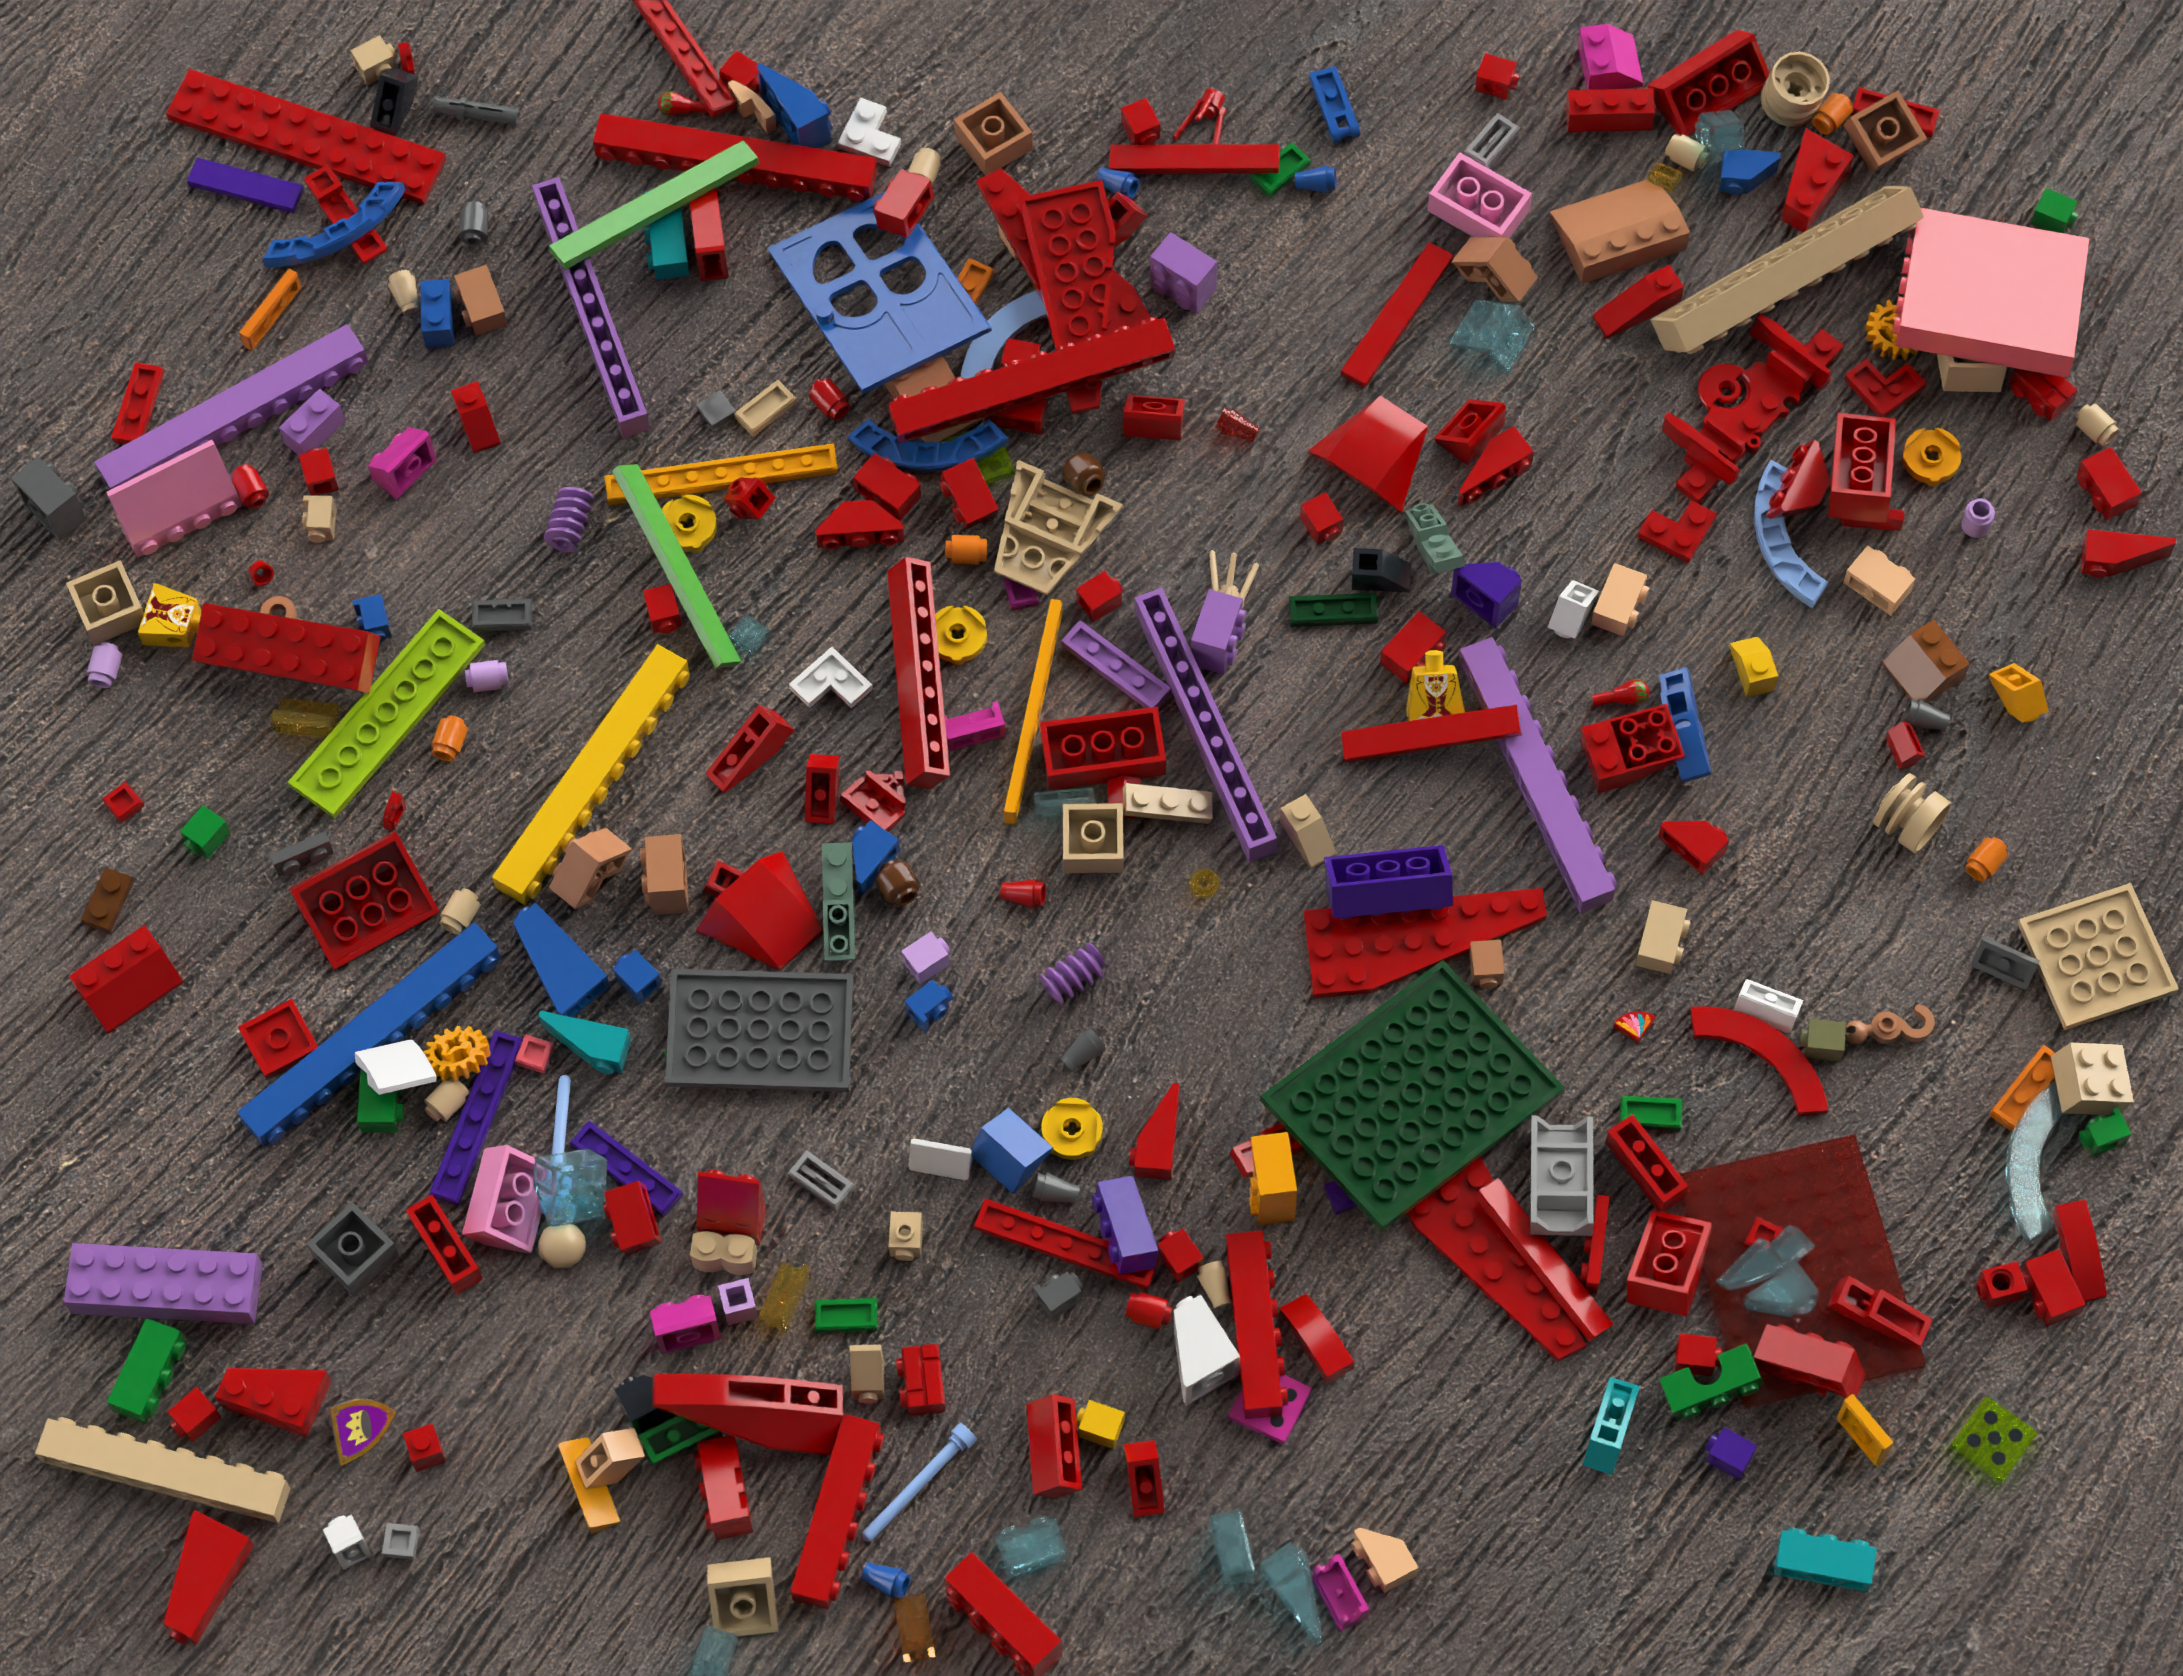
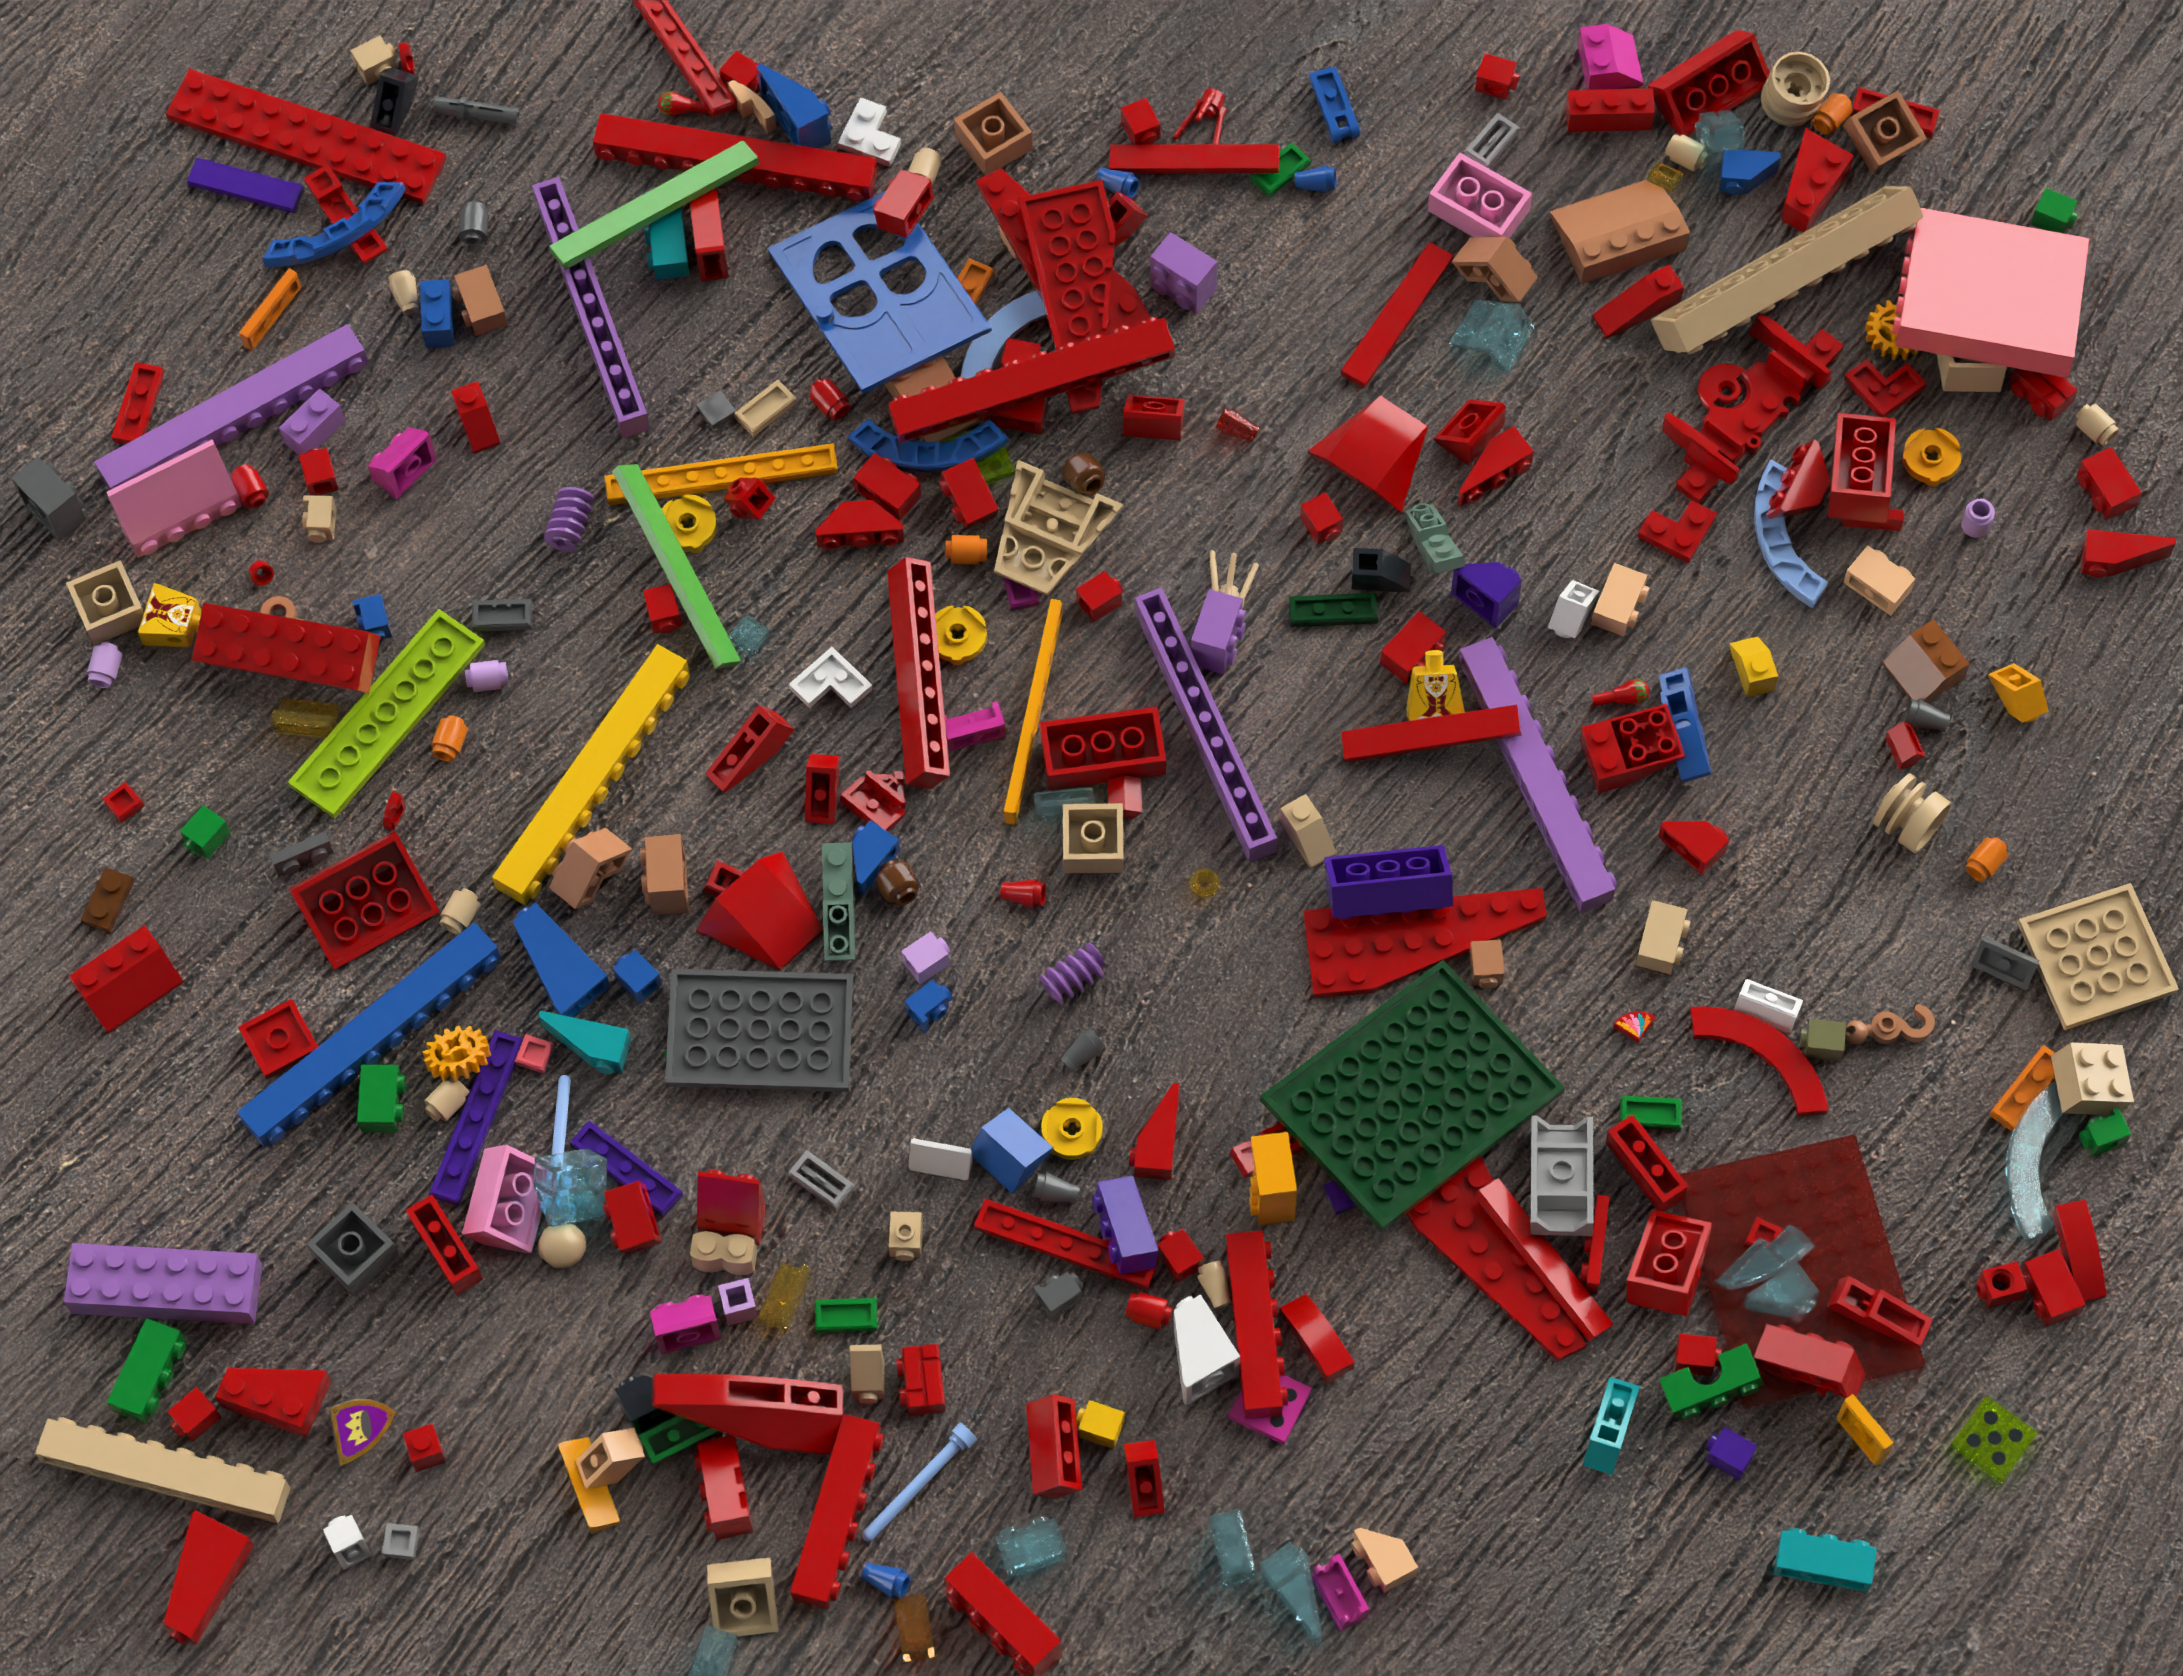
(395, 1066): white slope -> none
(1115, 666): medium lavender plate -> none
(1167, 803): tan plate -> none

